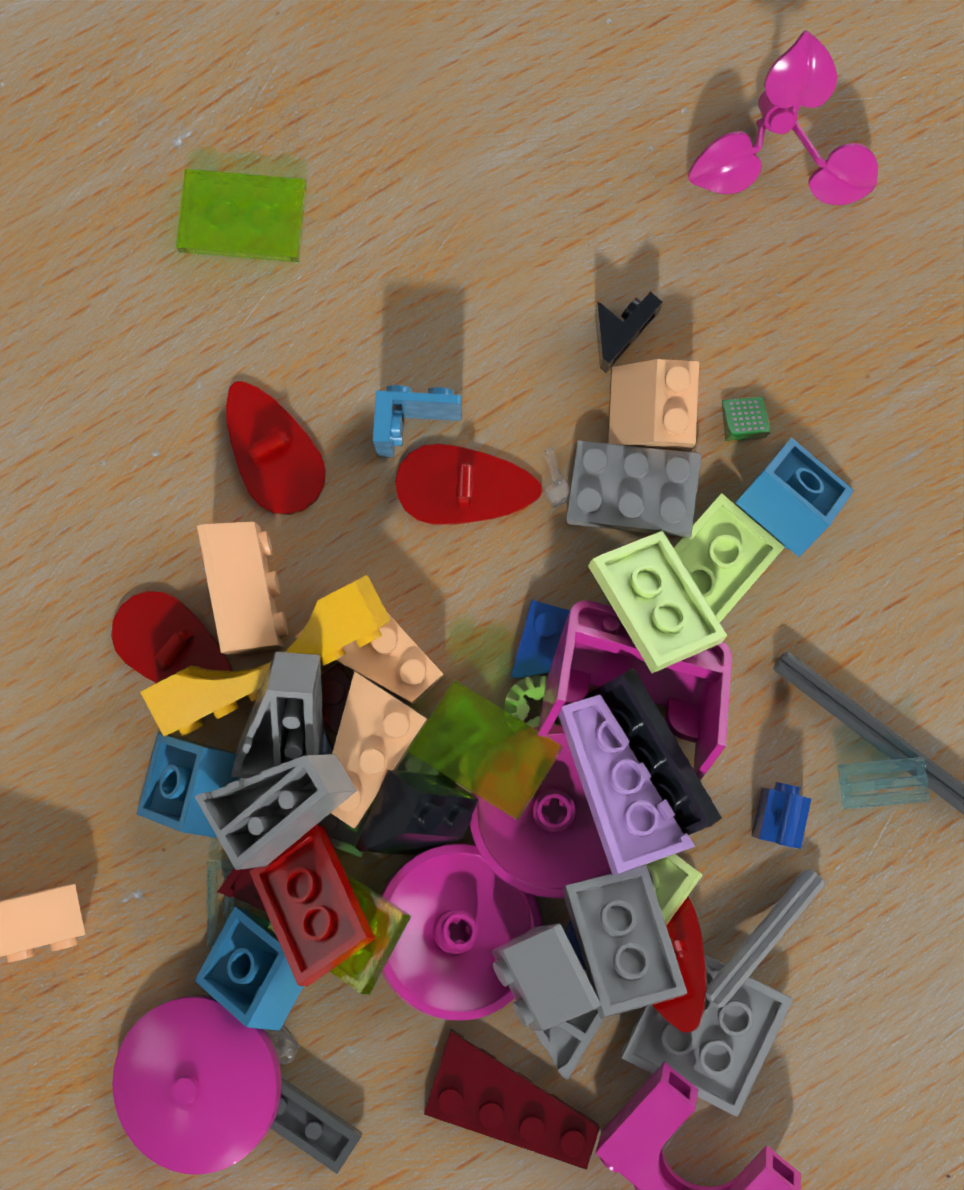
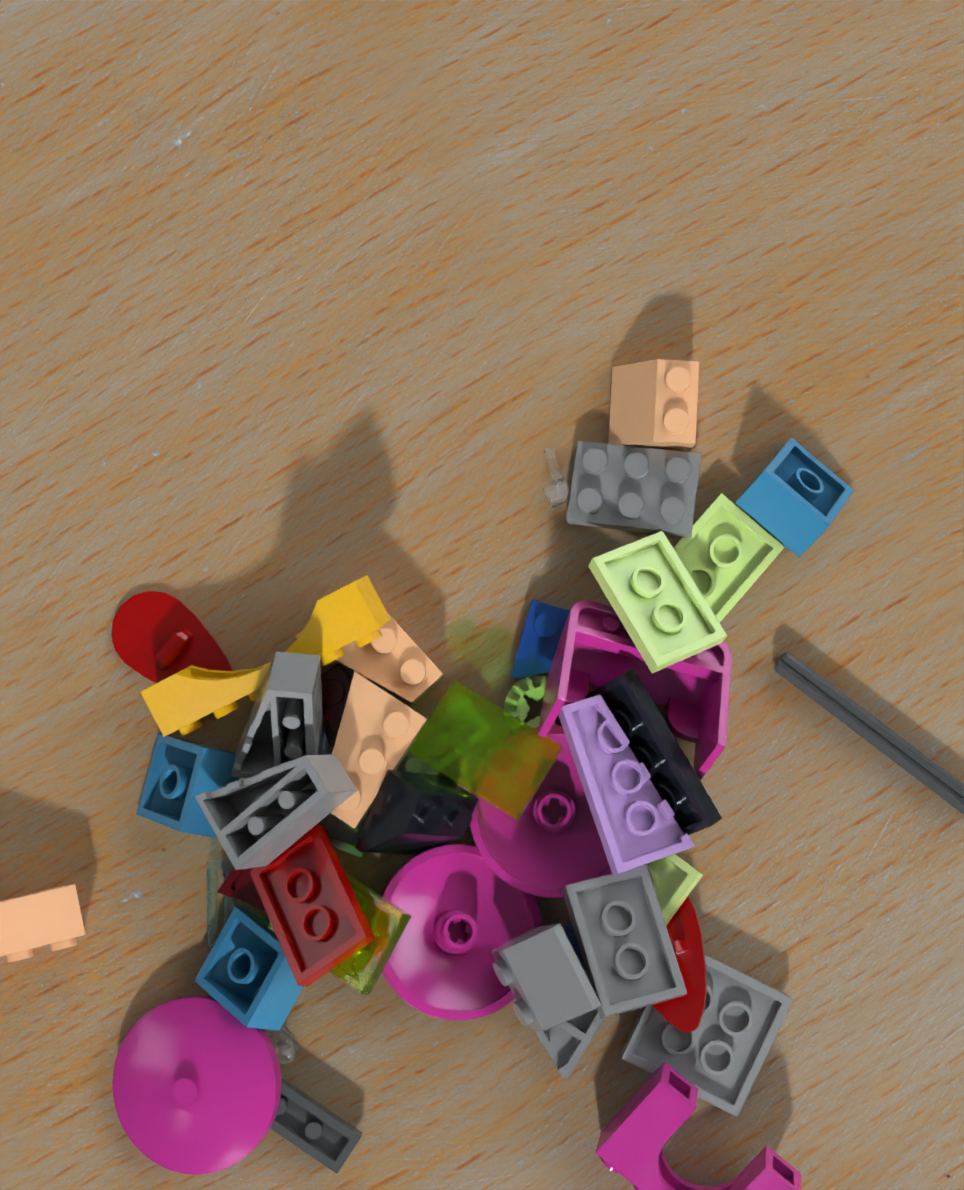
(241, 215): clear neon green plate -> none
(242, 587): light nougat slope -> none
(272, 451): red shield -> none
(401, 403): dark azure bracket -> none
(462, 485): red shield -> none
(505, 1105): dark red wing -> none
(615, 335): black slope -> none
(745, 419): green slope -> none
(764, 938): light grey axle -> none
(782, 815): blue brick -> none
(797, 78): dark pink plant -> none
(886, 798): clear light blue tile -> none

